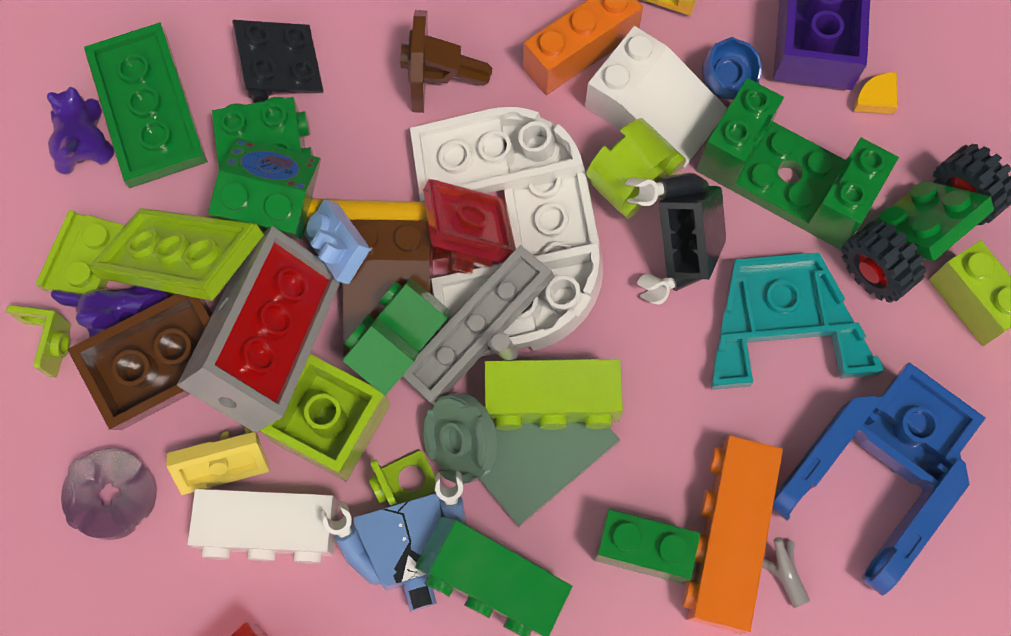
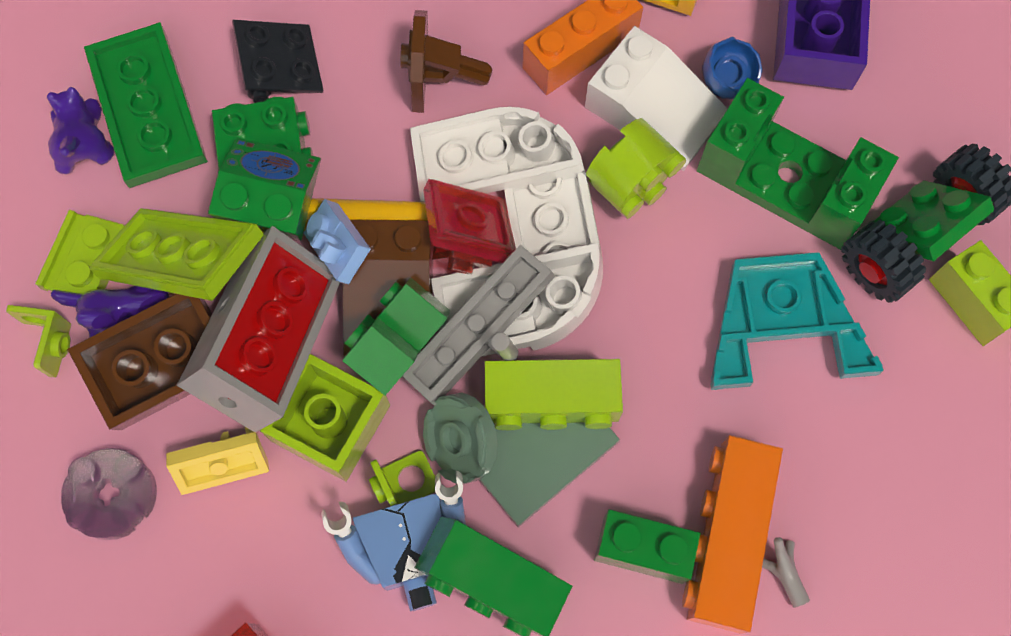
(262, 525): white brick -> none
(690, 230): black torso -> none
(878, 95): yellow tile -> none
(916, 433): blue plate -> none

